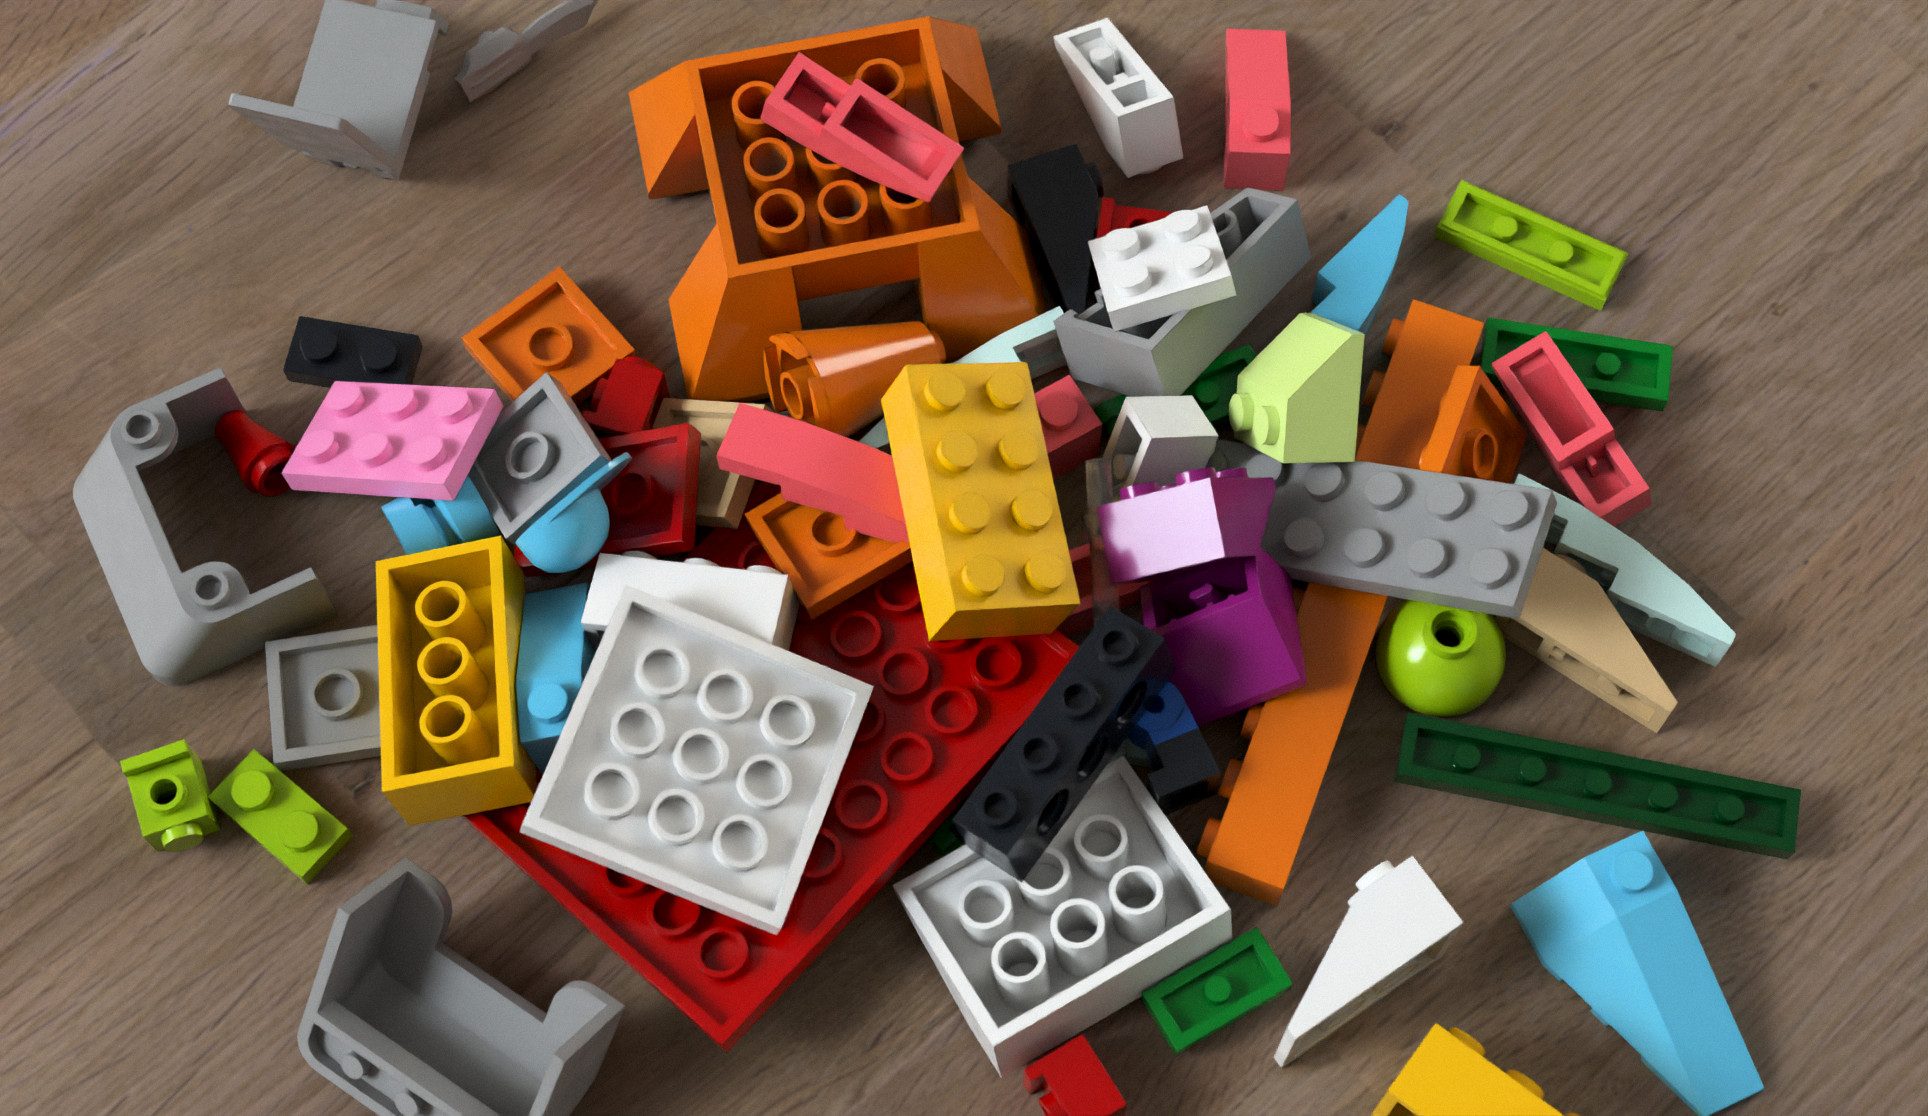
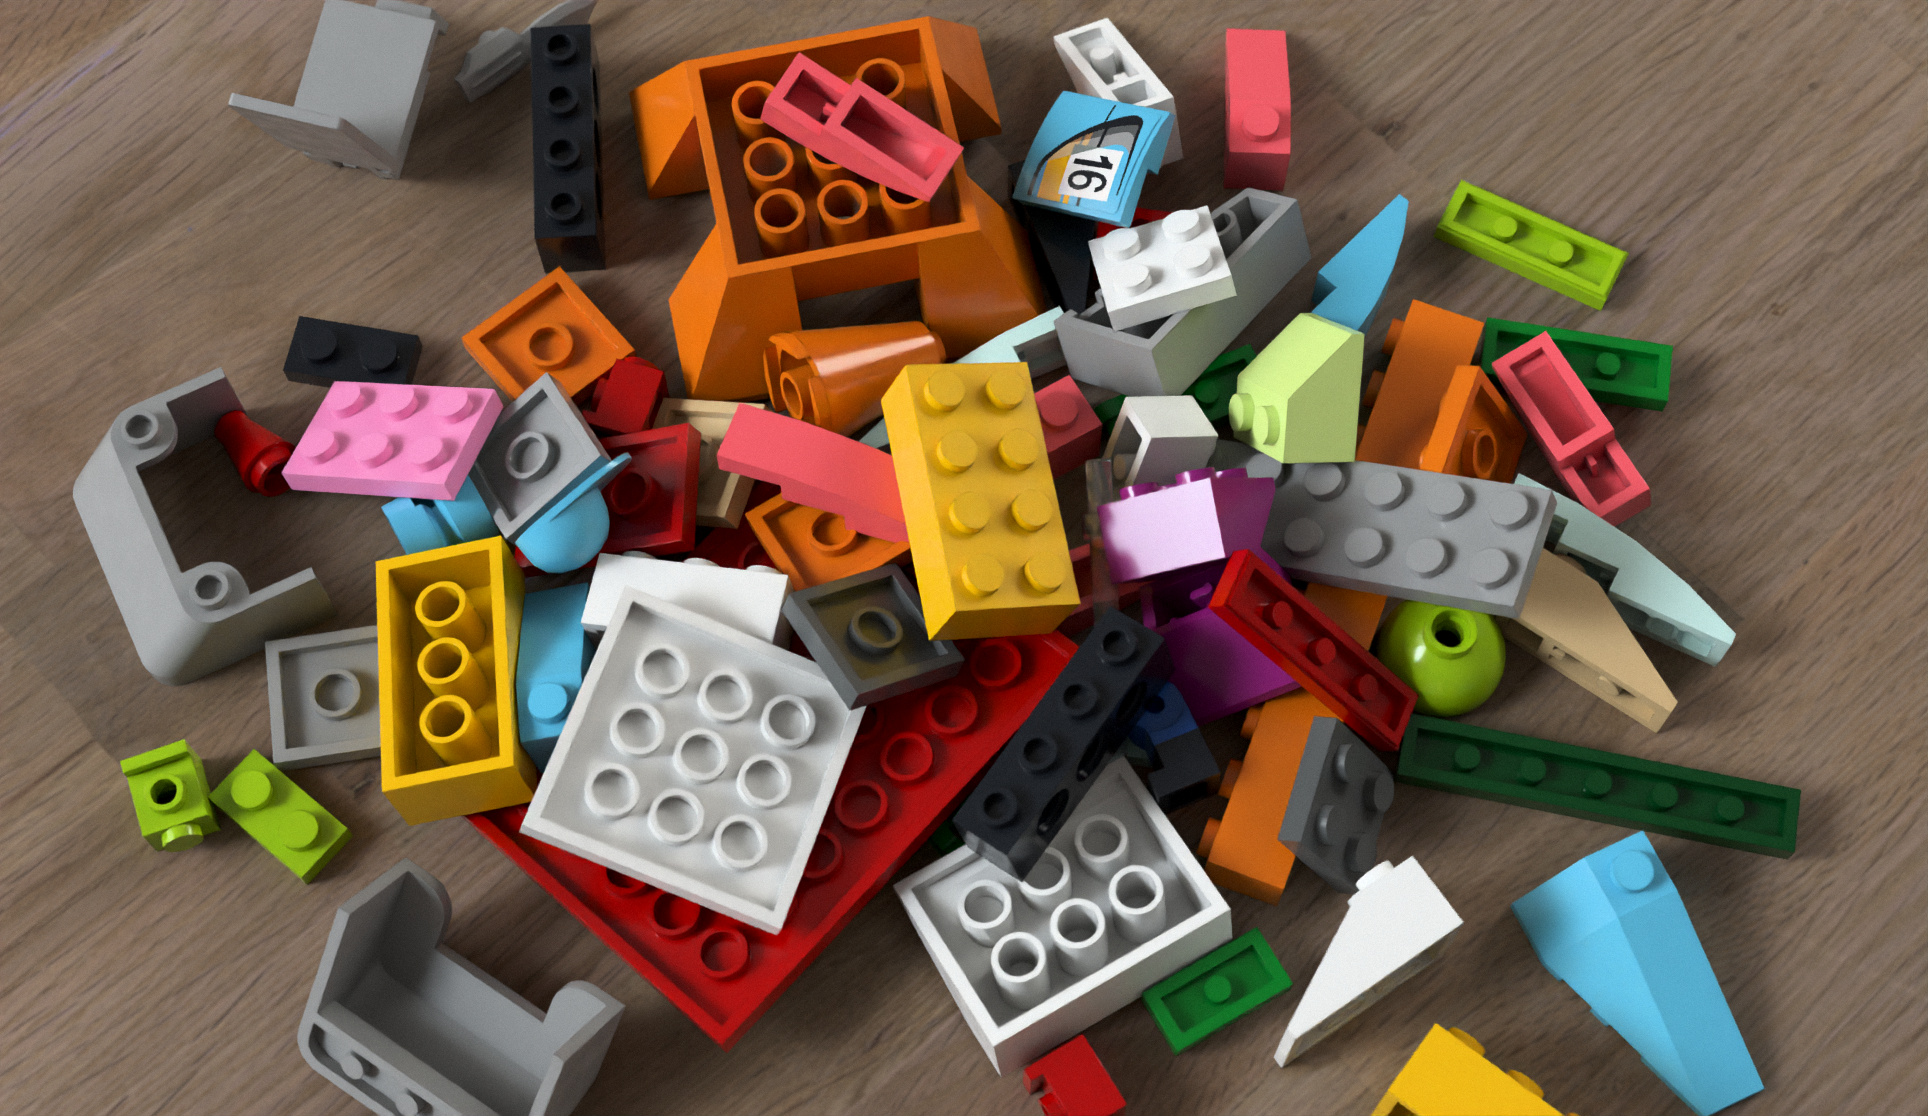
(567, 149): none -> black brick
(870, 636): none -> dark grey plate
(1093, 158): none -> medium azure slope
(1313, 650): none -> red tile
(1337, 805): none -> dark grey plate

